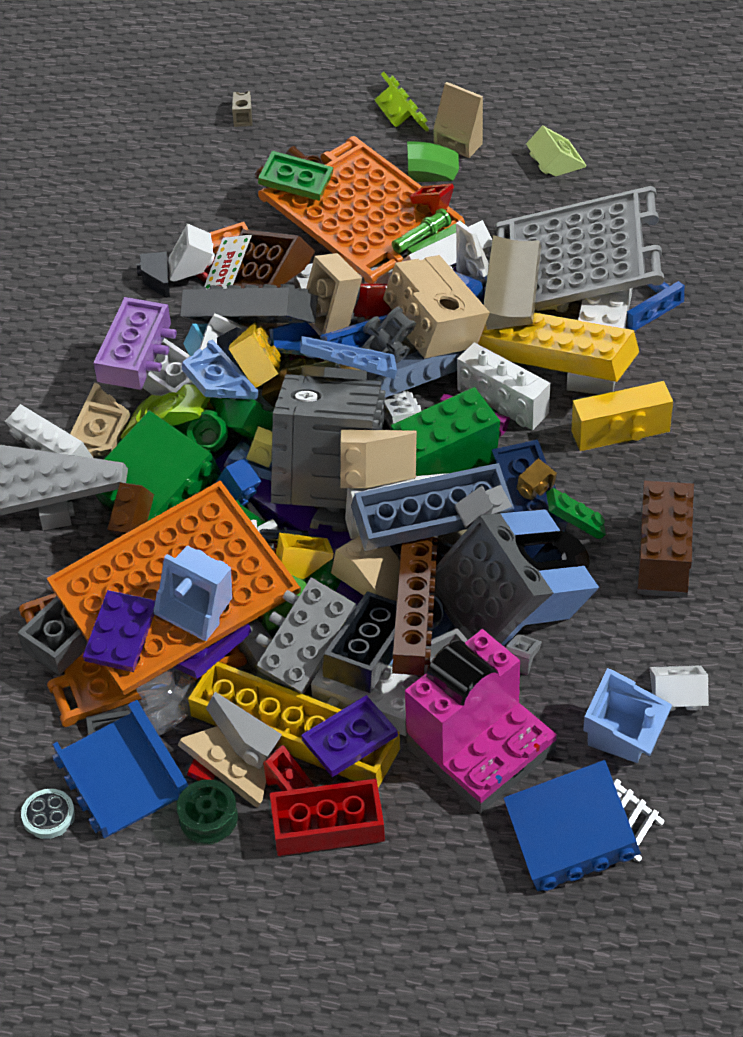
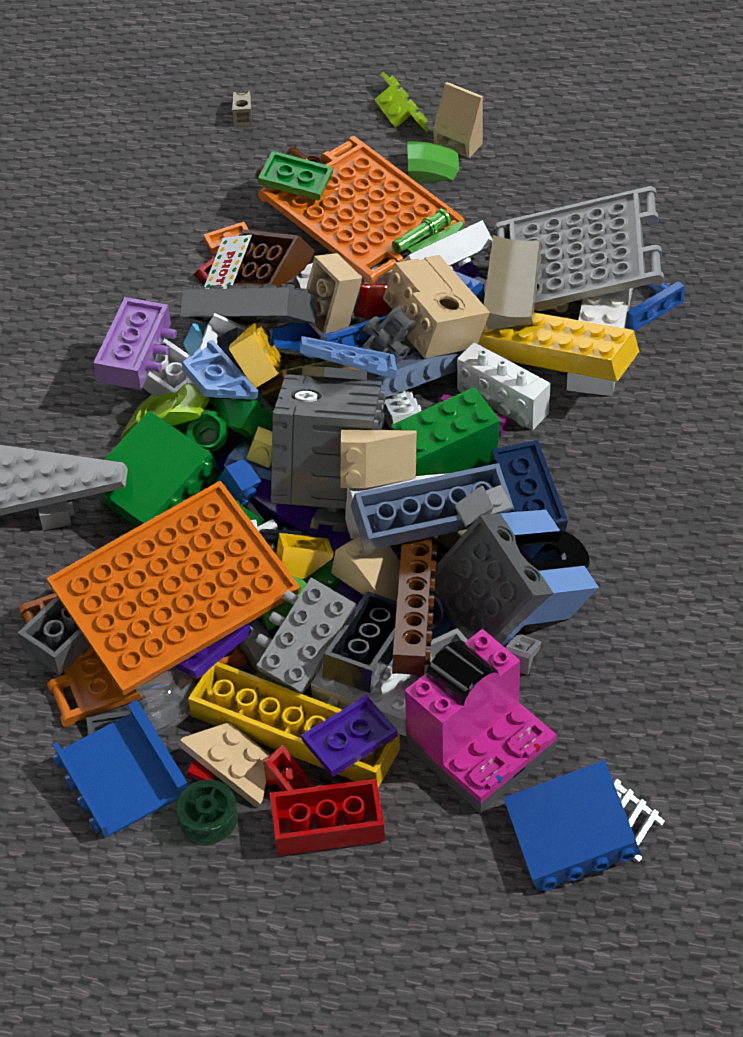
(42, 434): white brick -> none
(48, 813): tile -> none
(100, 422): tan wing -> none
(120, 631): dark purple plate -> none
(130, 508): reddish brown brick -> none
(155, 272): slope -> none
(190, 253): white slope -> none
(193, 592): light blue piece -> none
(244, 732): light grey slope -> none
(434, 196): red slope -> none
(470, 255): white wedge -> none
(536, 480): pearl gold brick -> none
(554, 152): yellowish green slope -> none
(576, 513): green plate -> none
(621, 416): yellow brick -> none
(624, 718): light blue piece -> none
(665, 539): reddish brown piece -> none
(681, 686): white slope -> none

